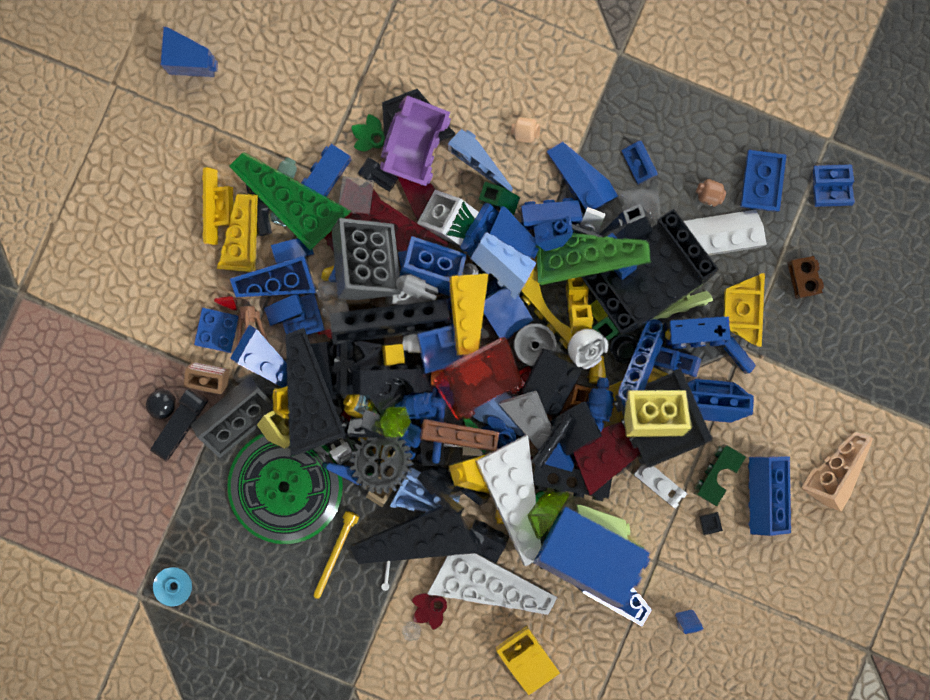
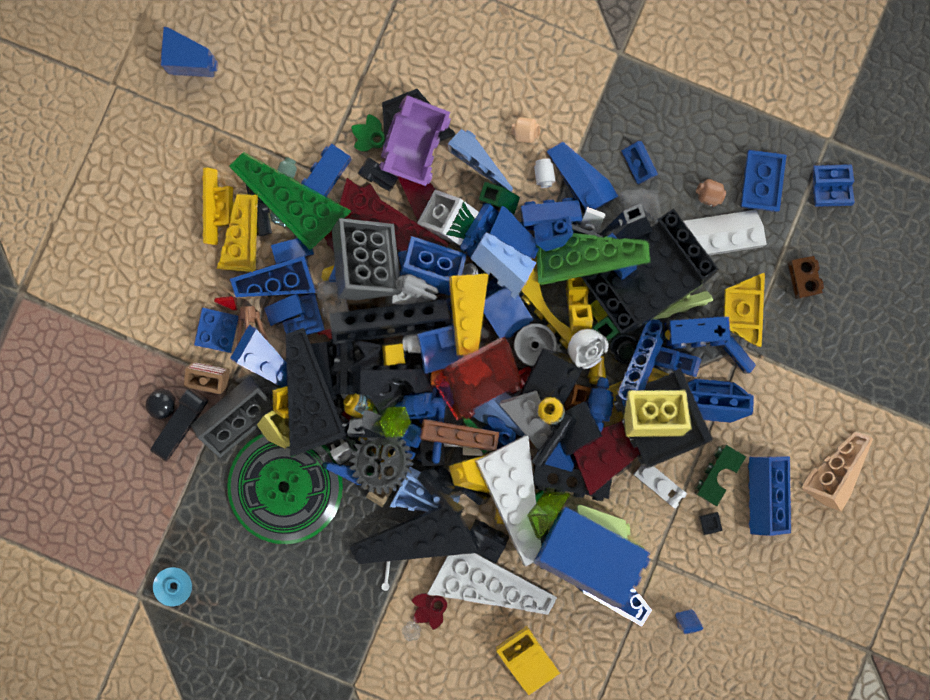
(349, 520): yellow piece -> none
(356, 194): clear piece -> none
(544, 173): none -> white brick
(545, 408): none -> yellow head

